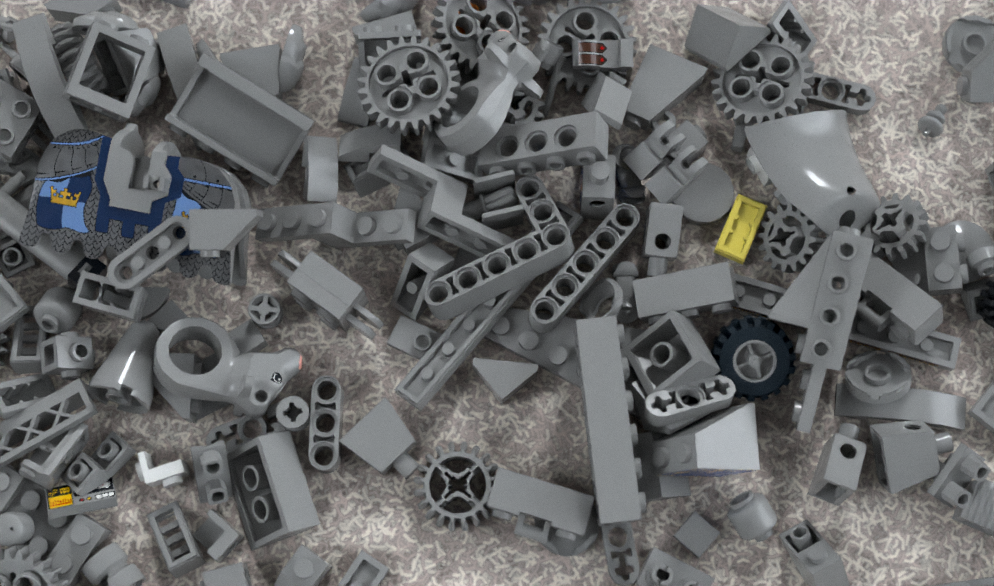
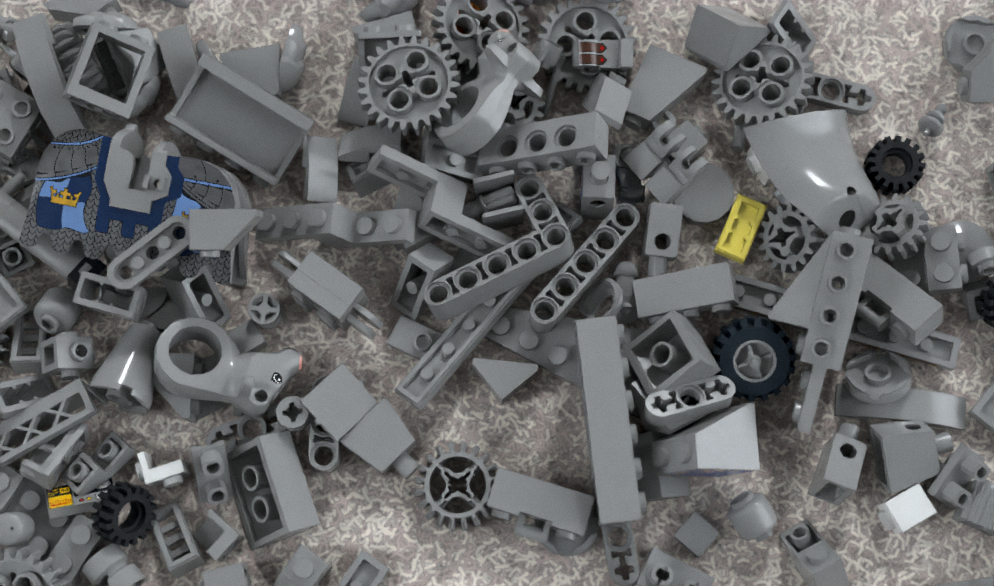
(109, 510): none -> black tyre
(196, 295): none -> light grey slope
(338, 402): none -> light grey piece
(905, 509): none -> white brick
(906, 153): none -> black tyre

